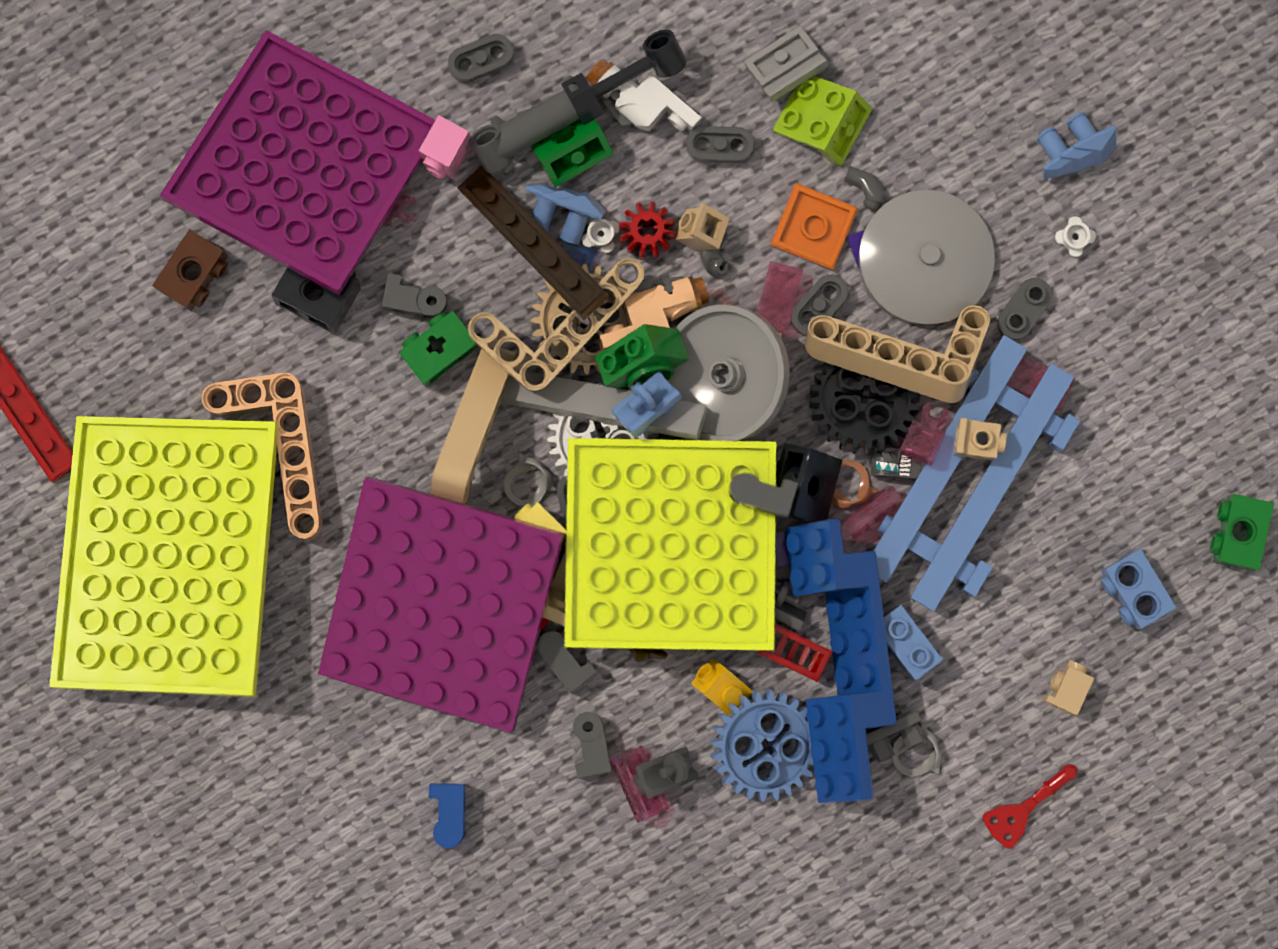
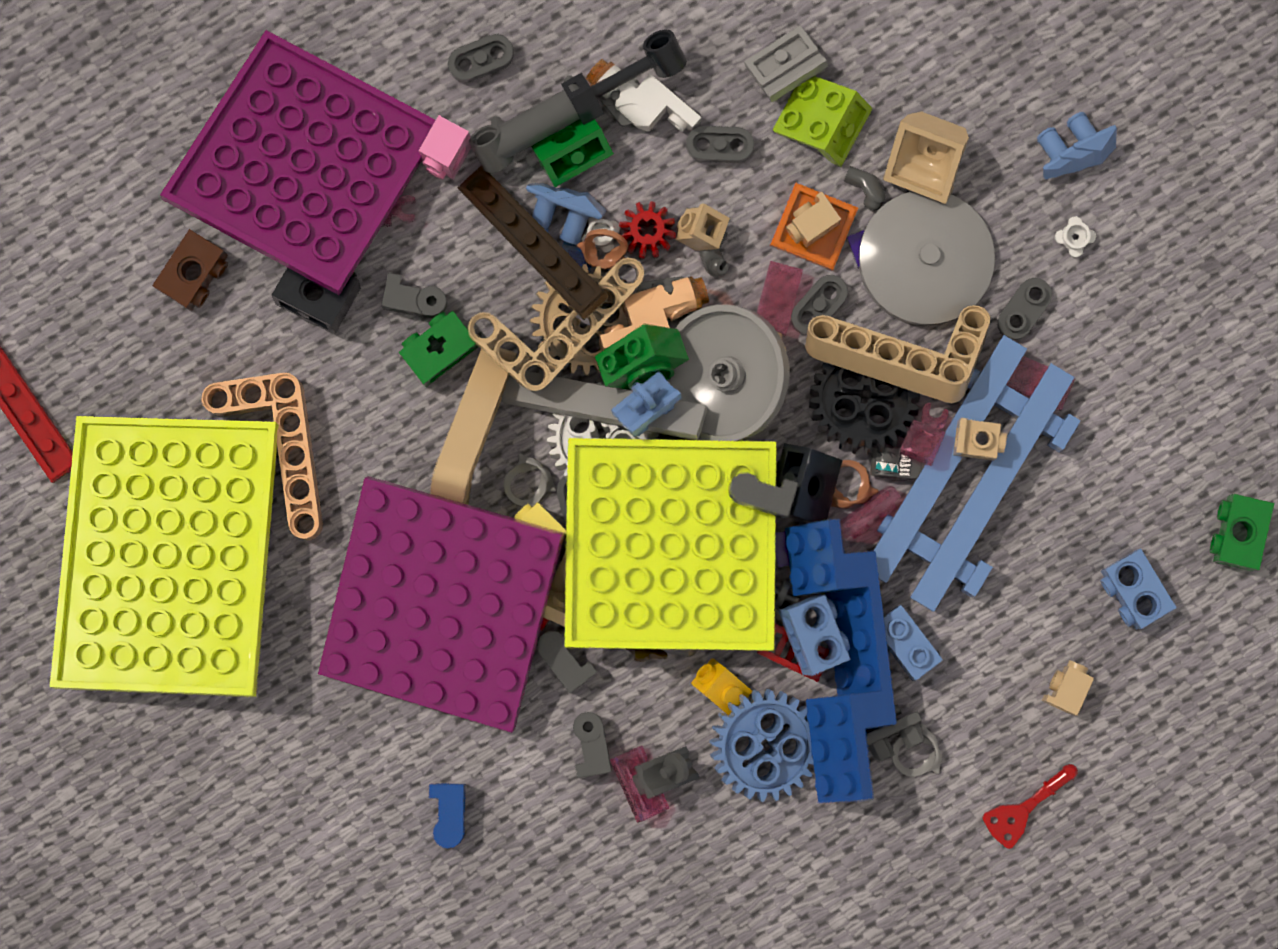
(590, 252): none -> nougat piece
(806, 638): none -> medium blue brick
(813, 221): none -> tan brick
(926, 155): none -> tan brick

